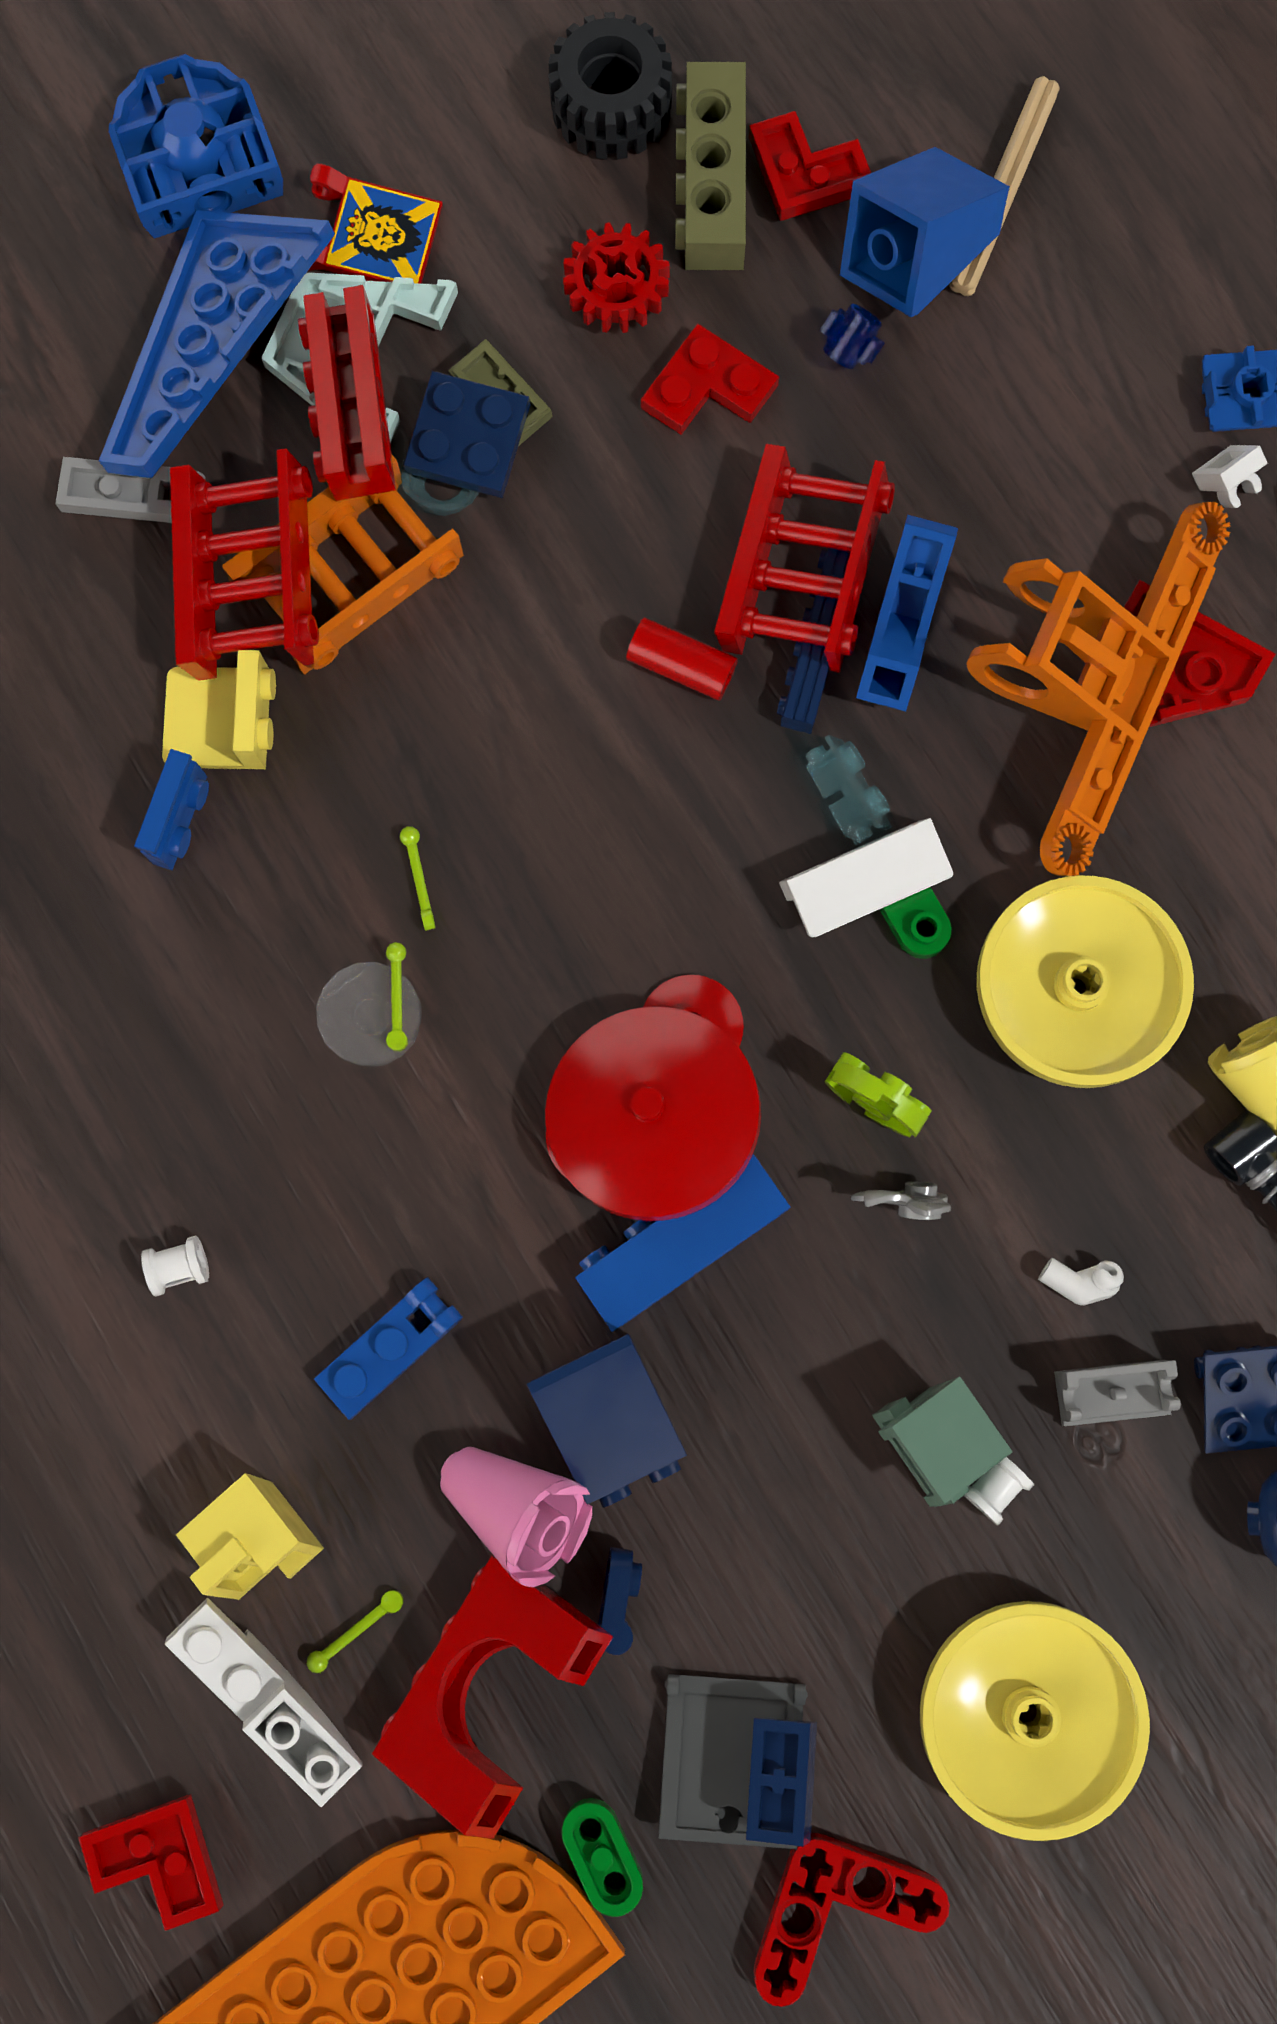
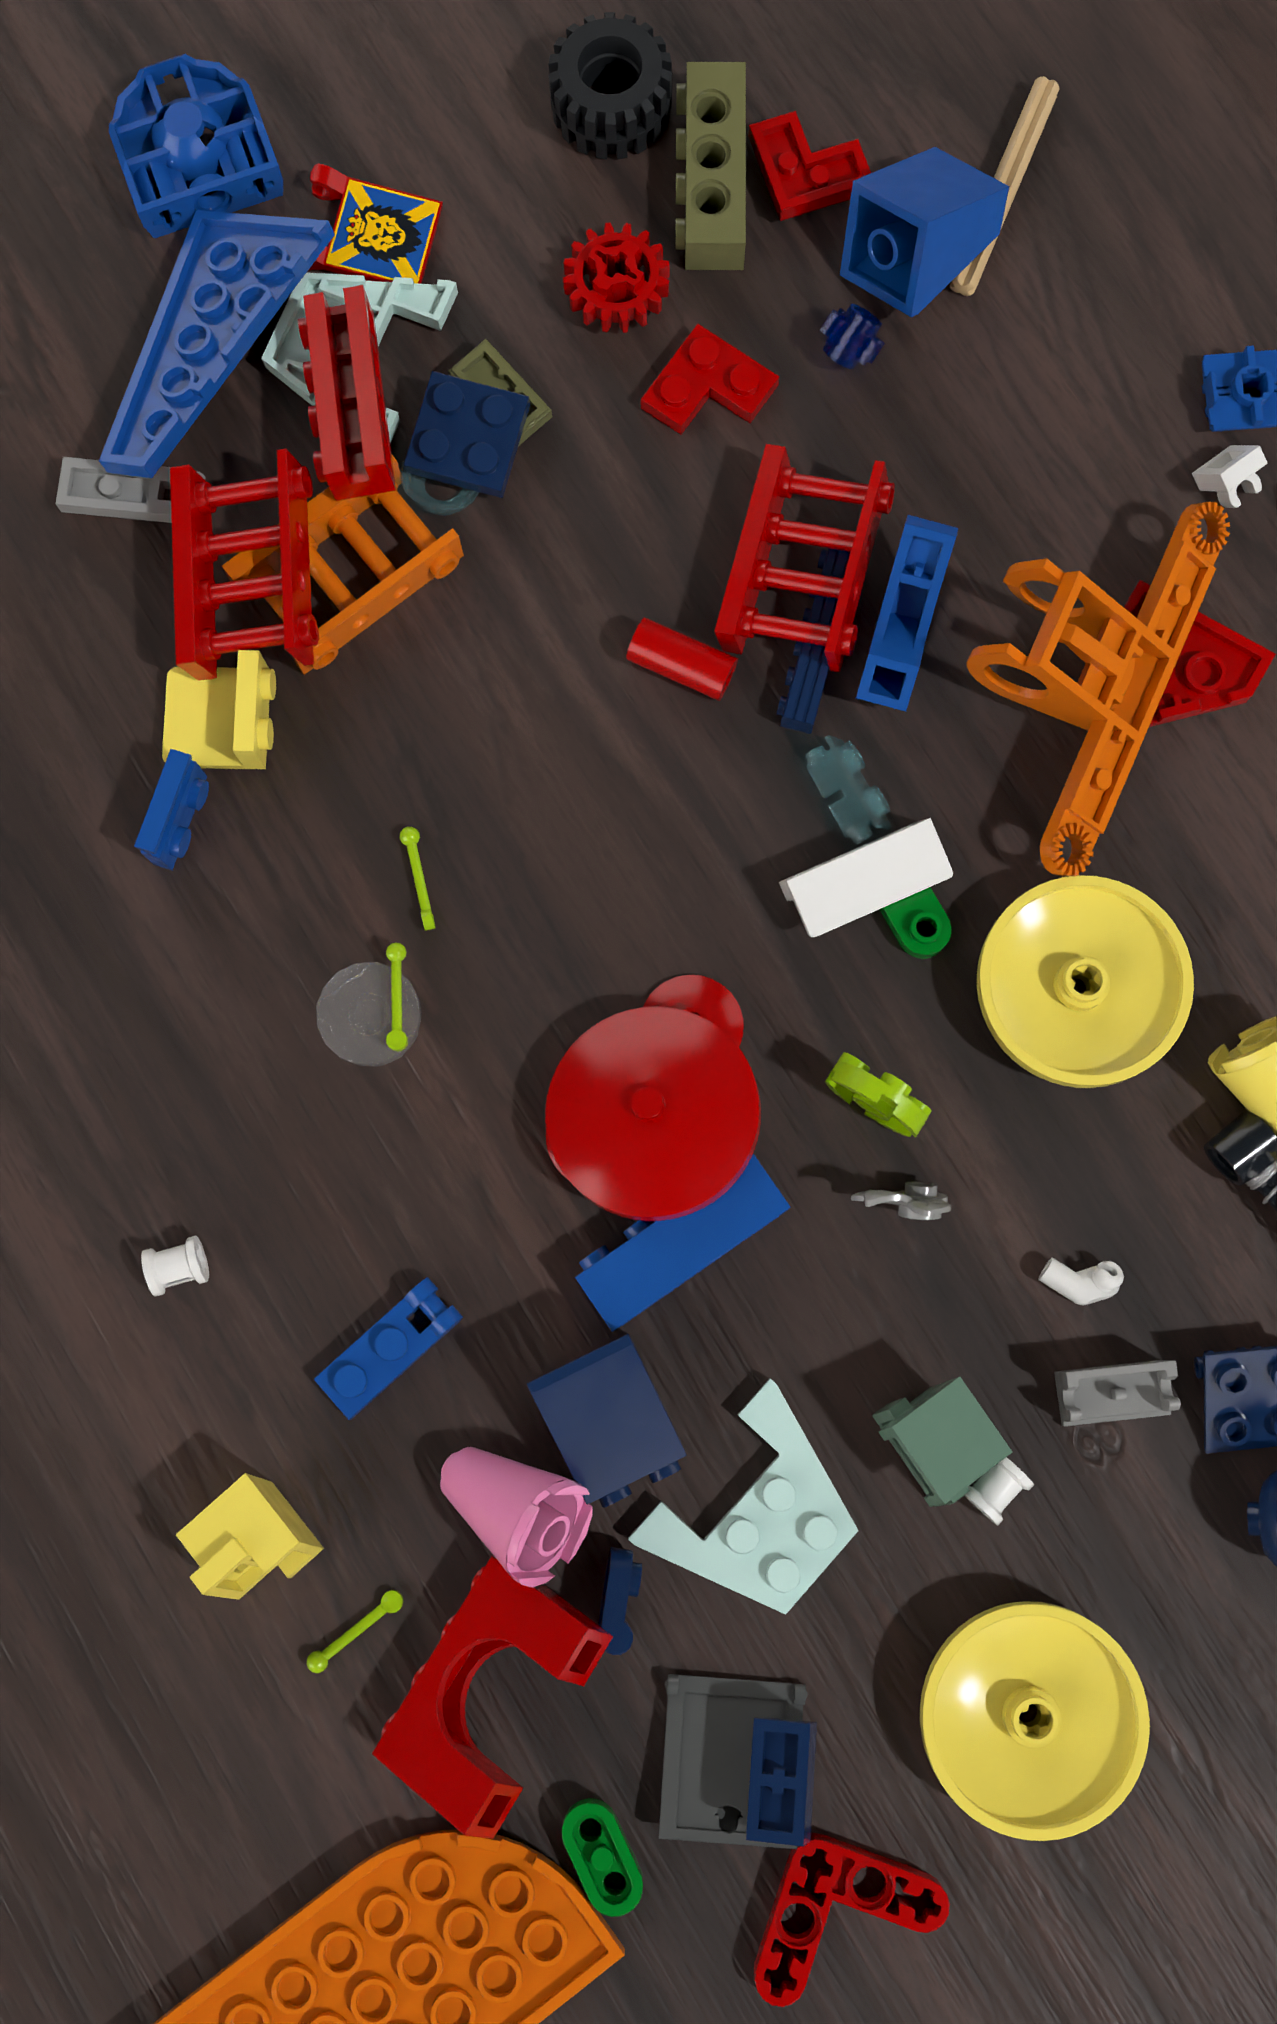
(168, 1848): red plate -> none
(266, 1699): white slope -> none
(777, 1531): none -> light aqua wing

